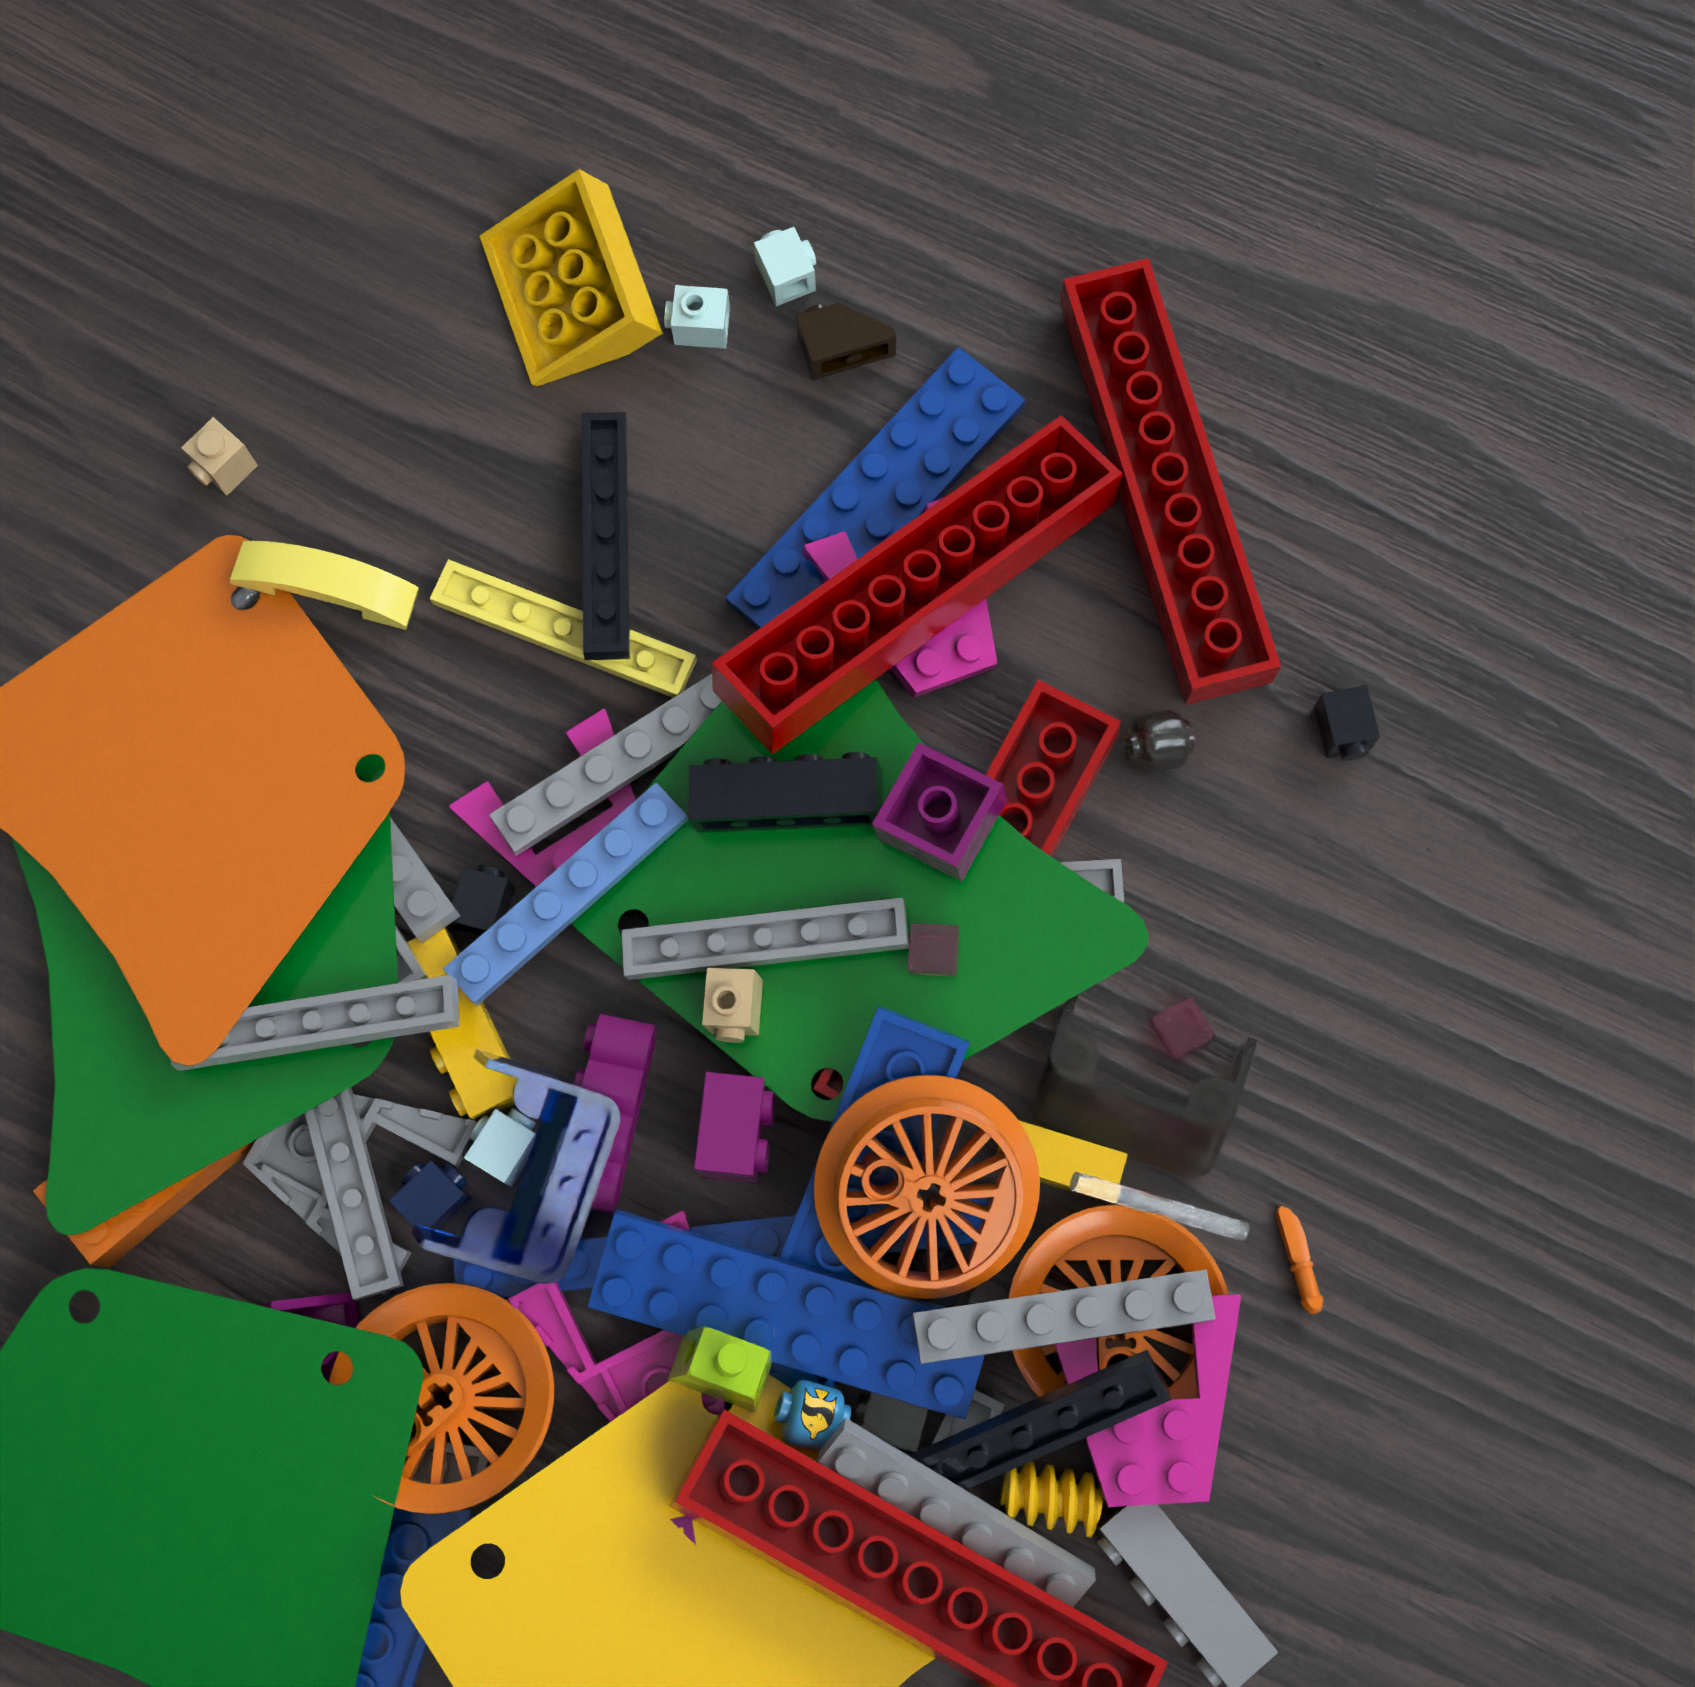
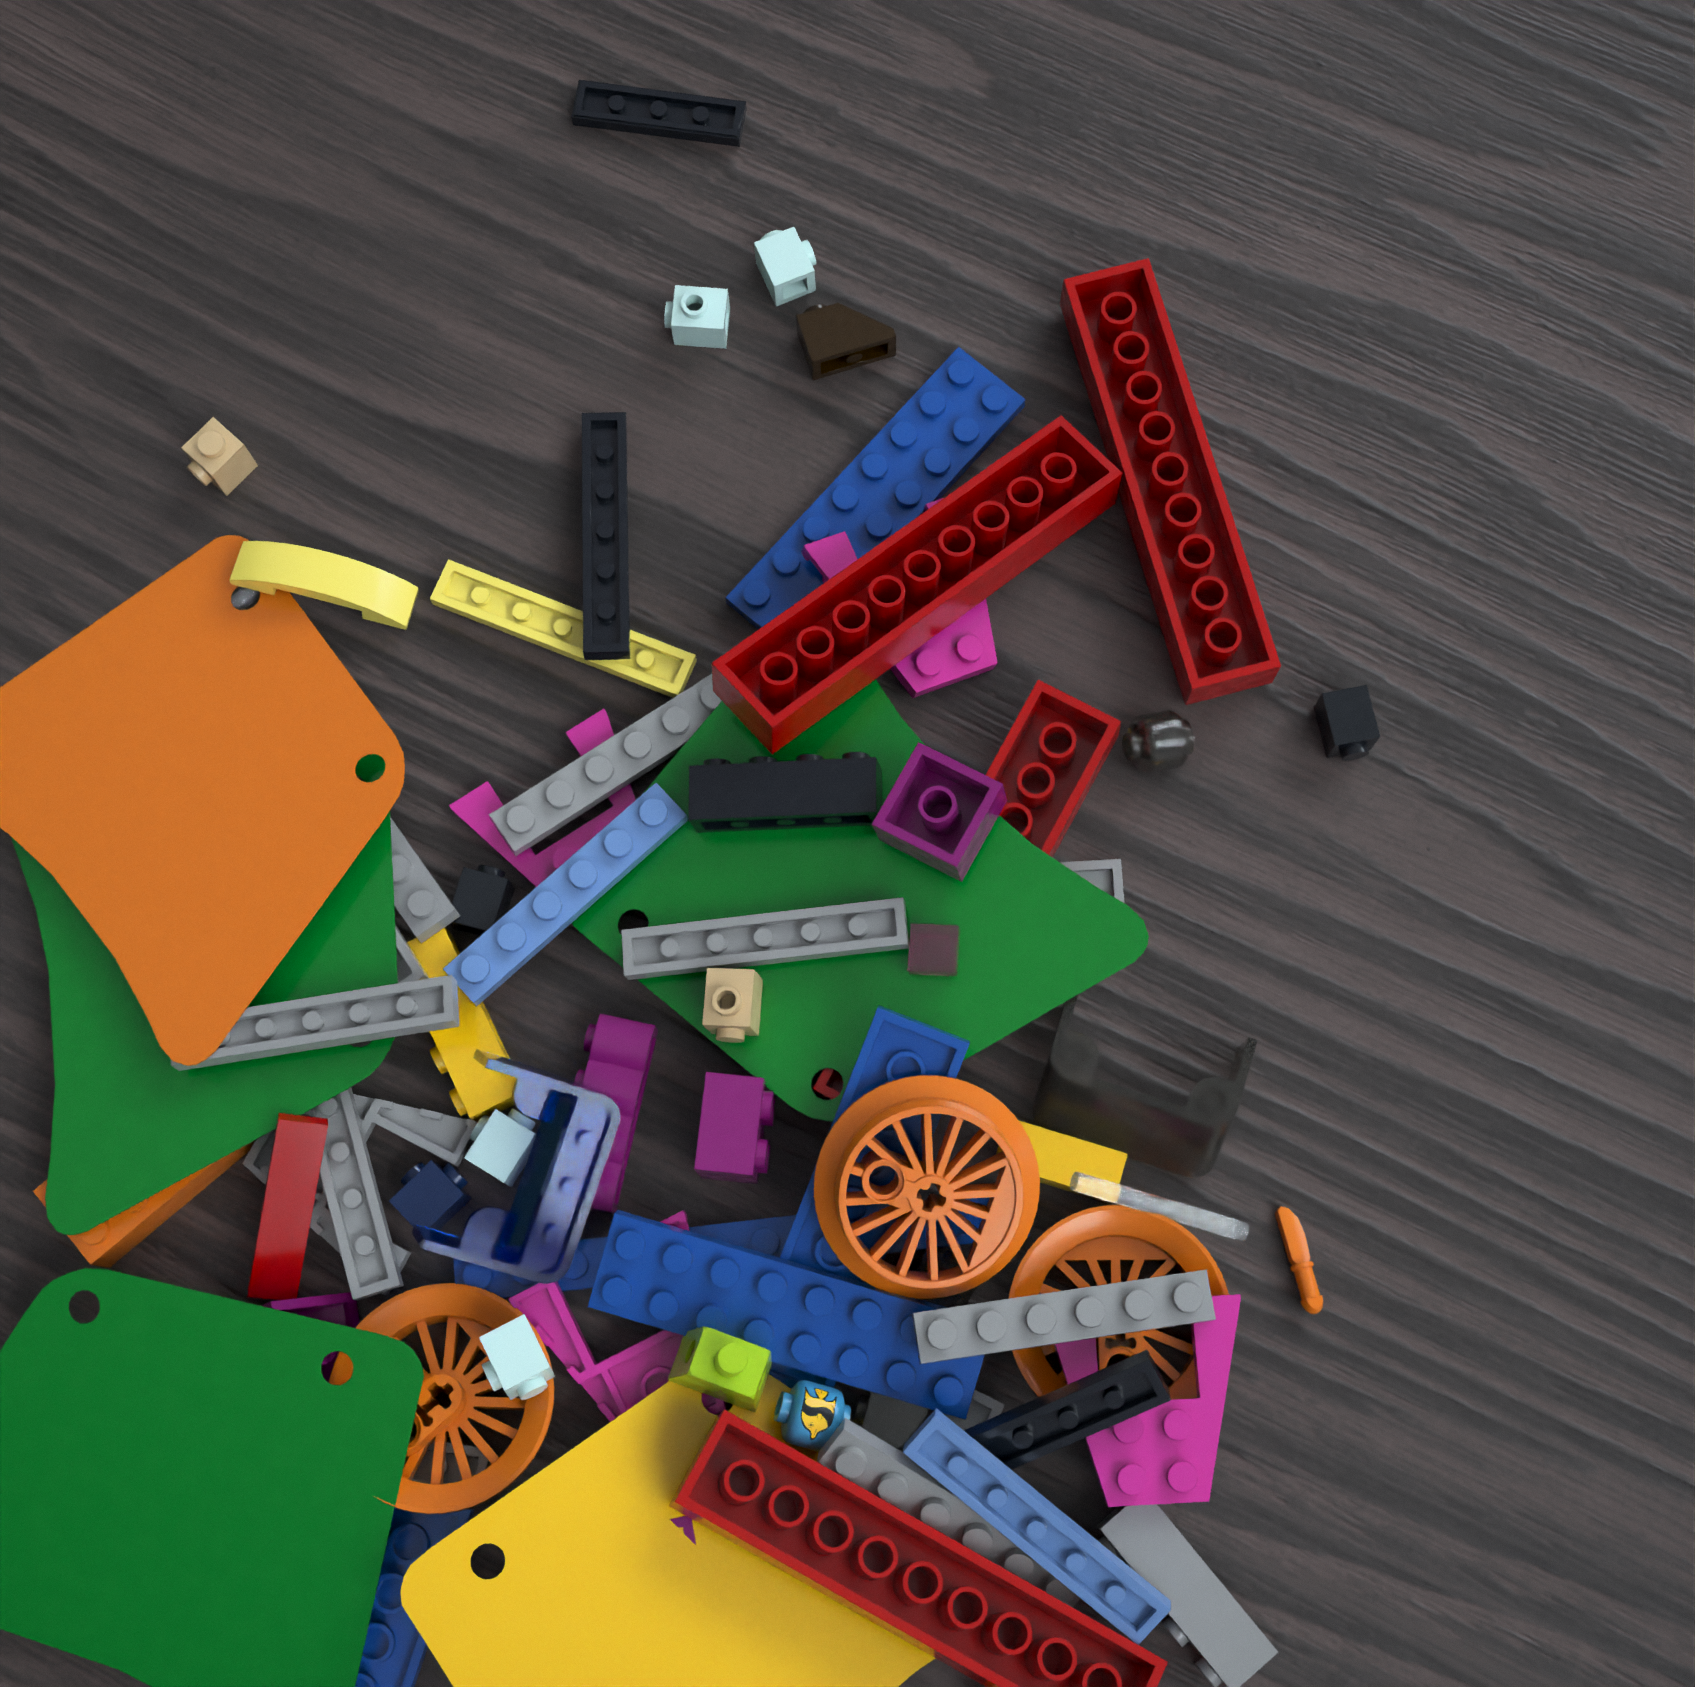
(287, 1206): none -> red tile
(516, 1360): none -> light aqua brick
(570, 280): yellow slope -> none
(659, 113): none -> black tile
(1037, 1526): none -> medium blue plate
(1052, 1497): yellow piece -> none
(1182, 1028): clear pink tile -> none

